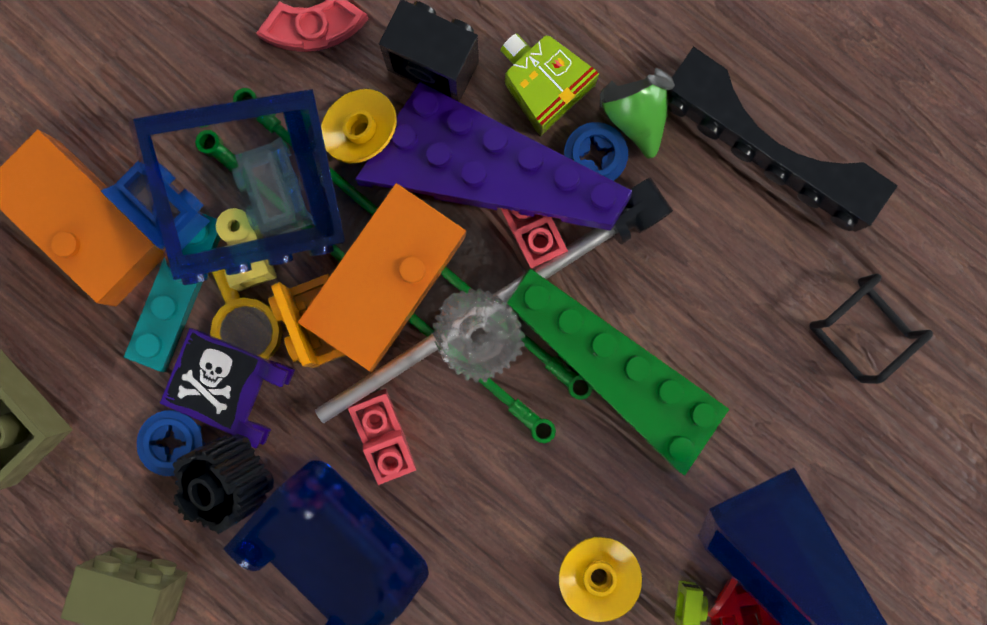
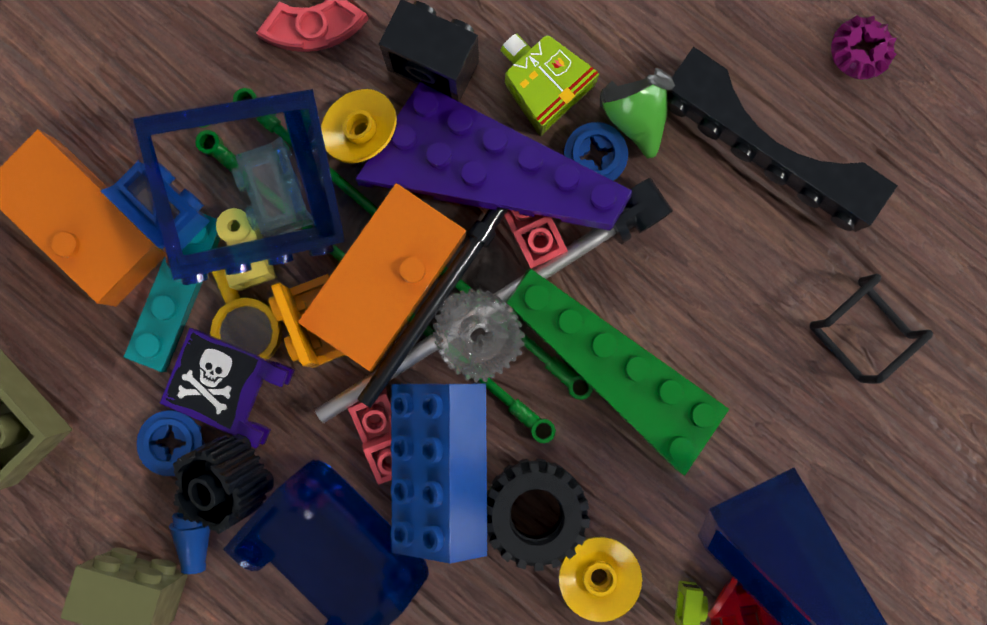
(190, 543): none -> blue cone
(439, 471): none -> blue brick
(480, 236): none -> black bar
(543, 548): none -> black tyre
(856, 62): none -> magenta gear

